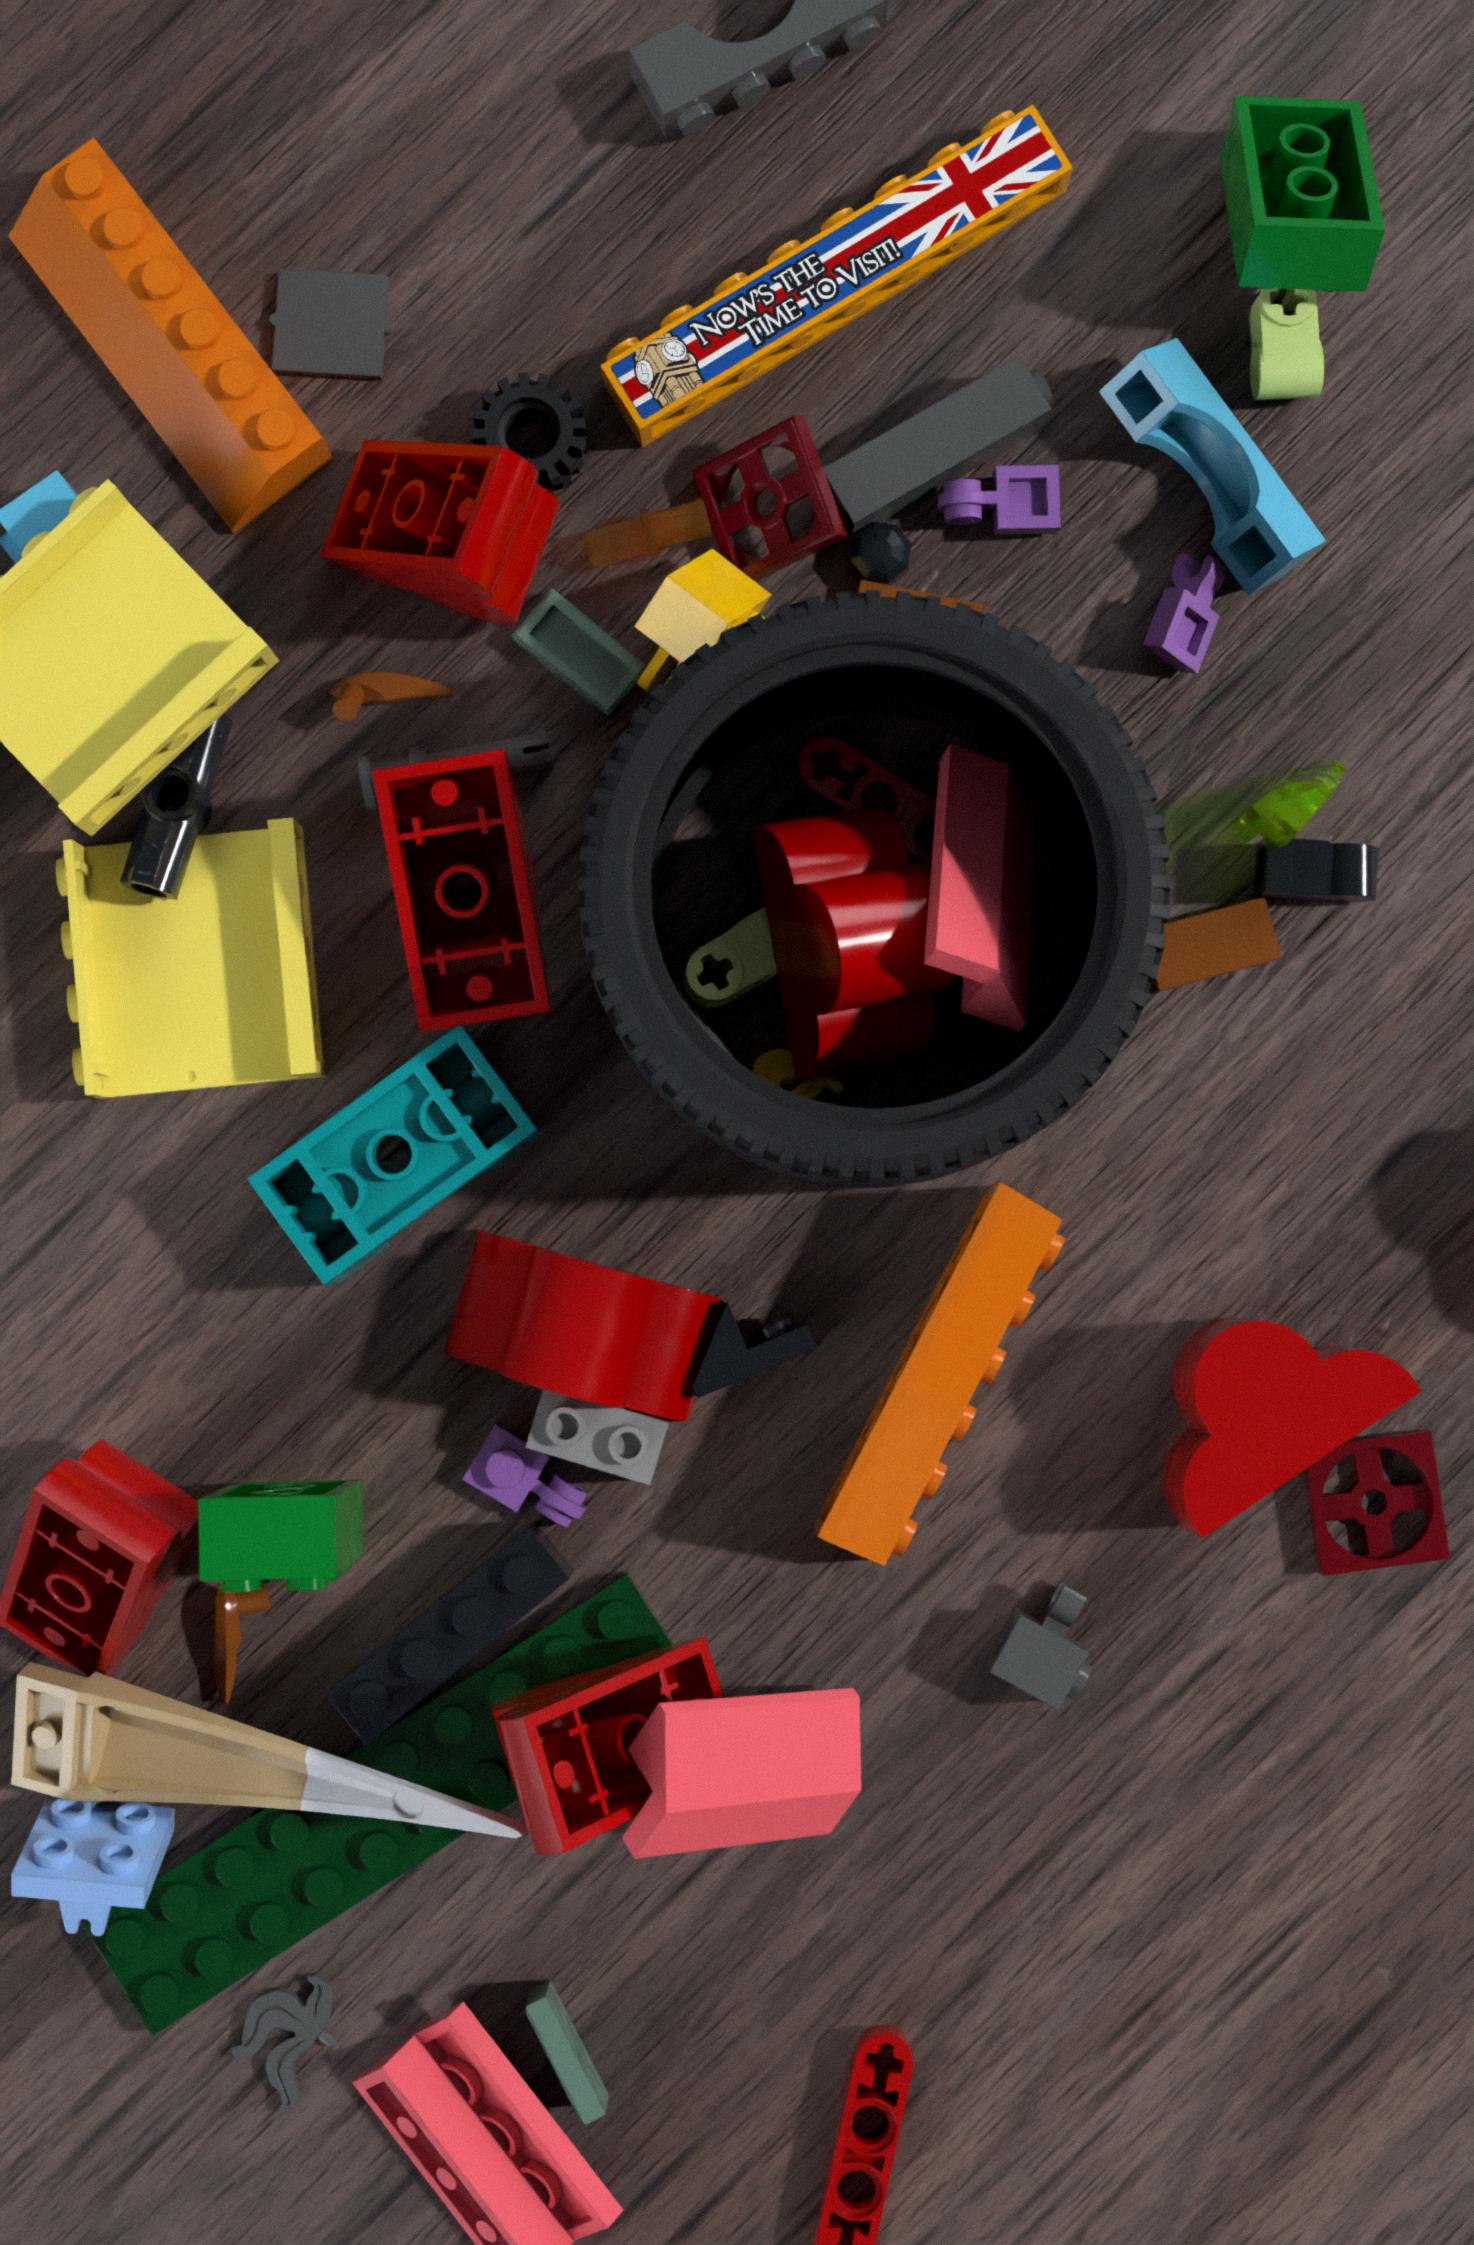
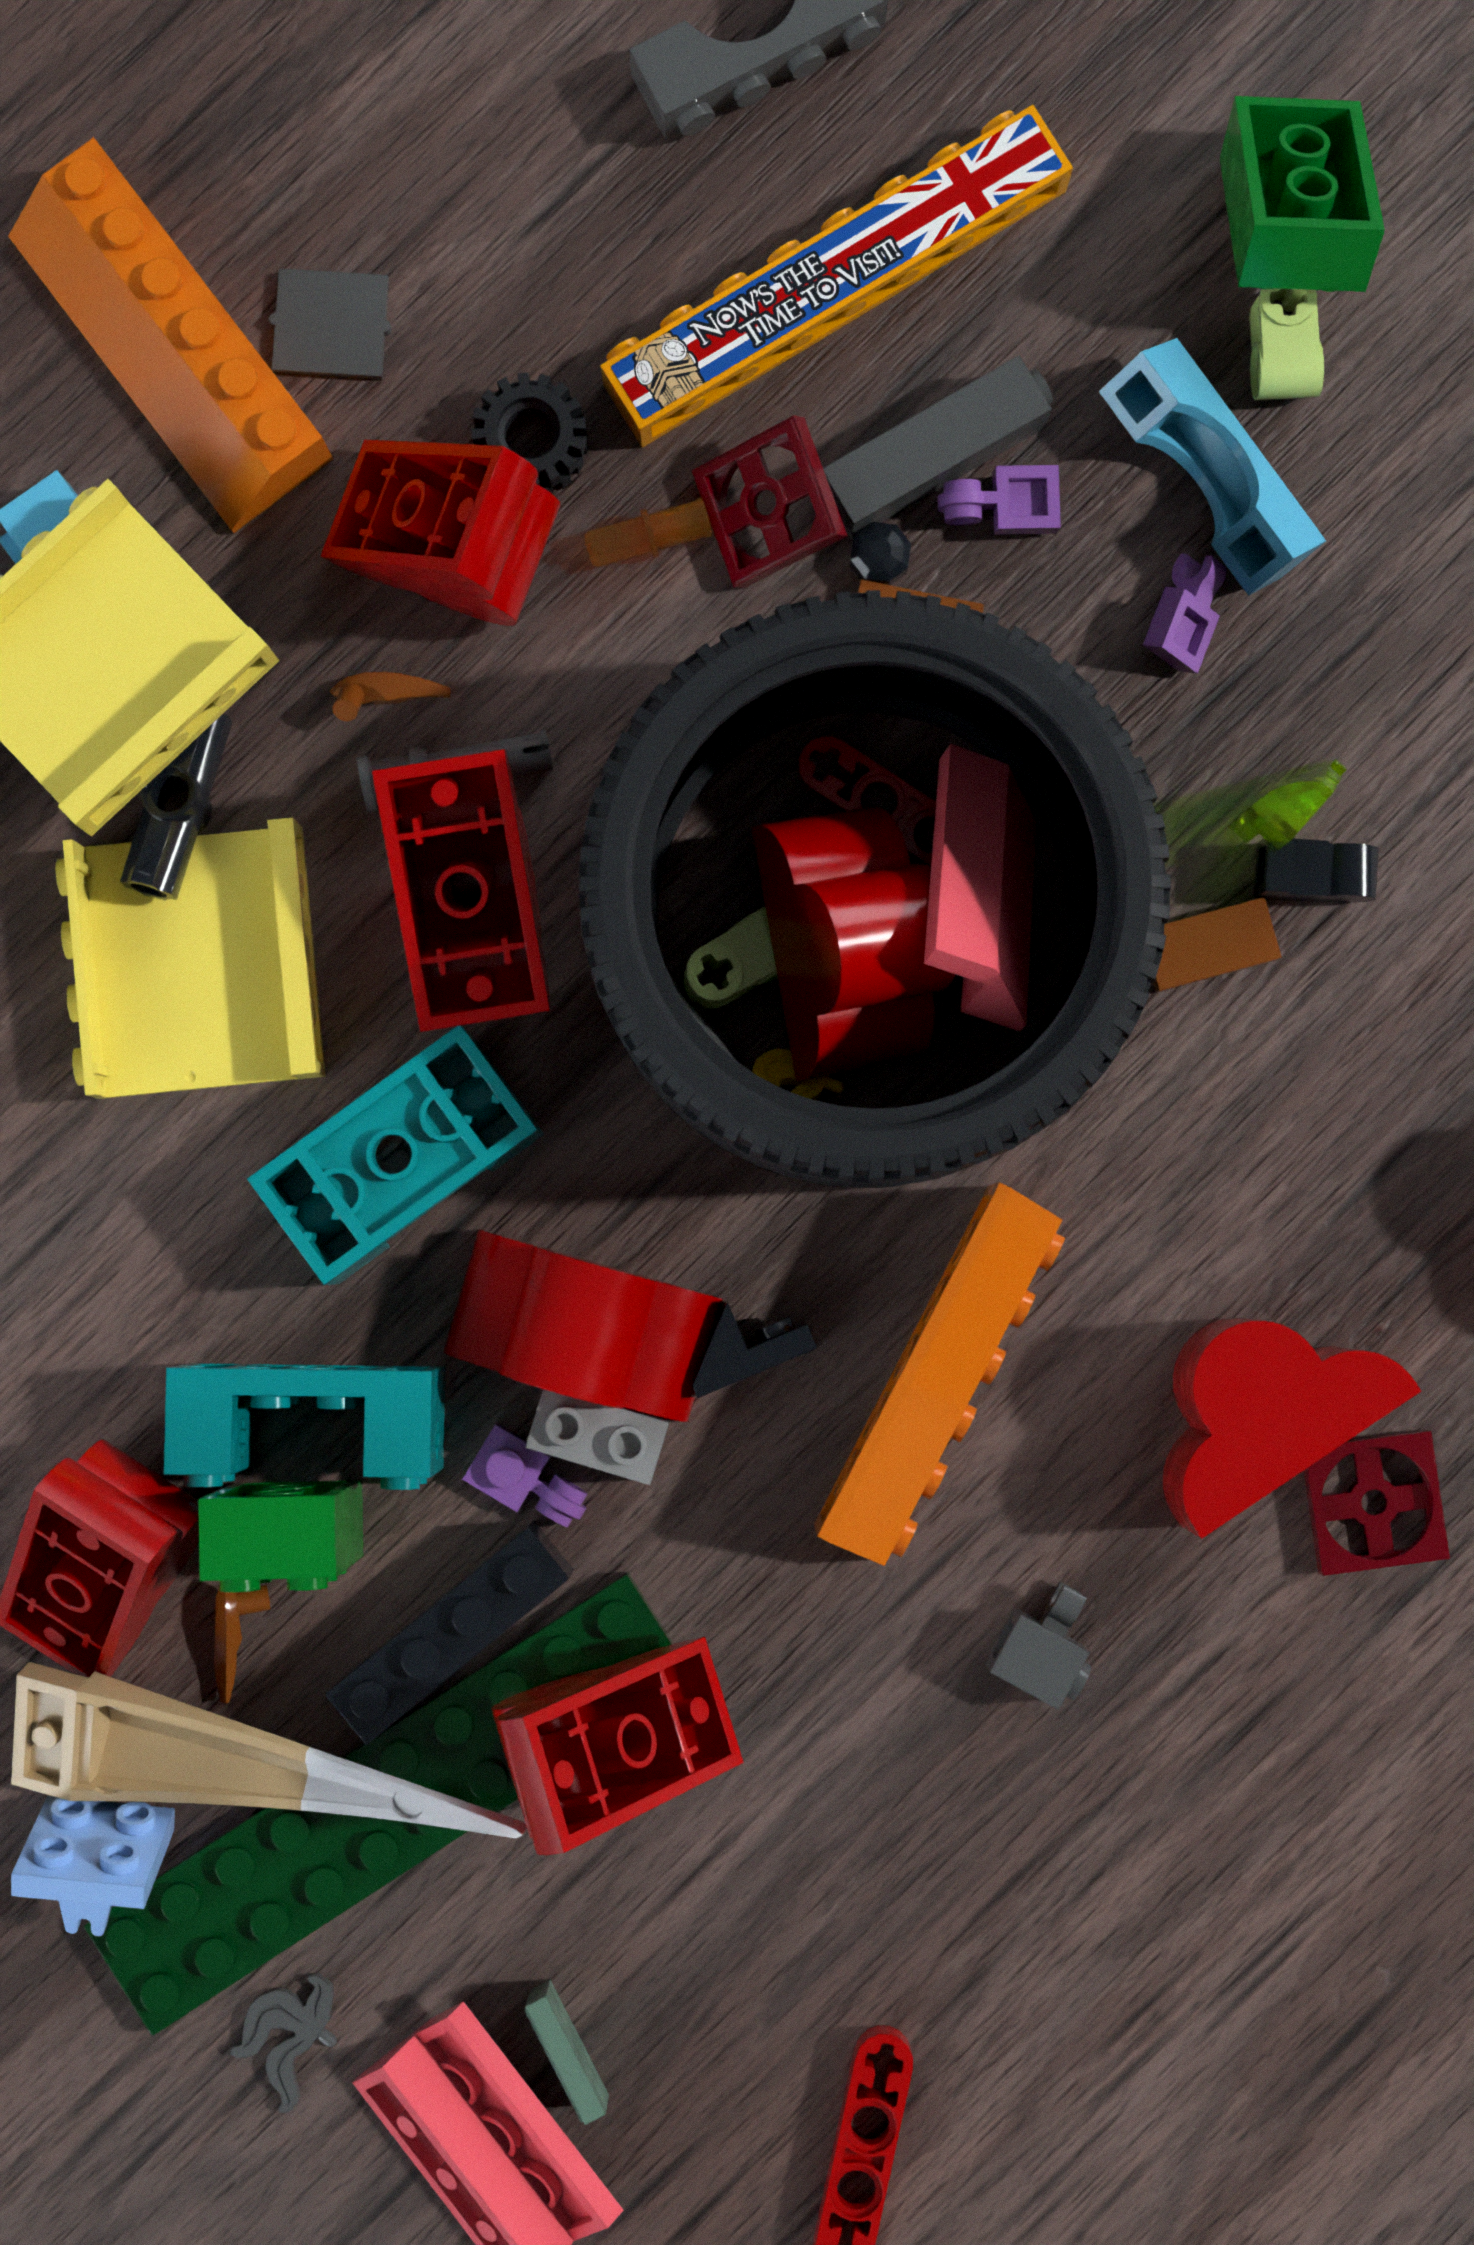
(215, 1405): none -> teal plate
(579, 653): sand green tile -> none
(694, 610): yellow brick -> none
(745, 1770): coral slope -> none

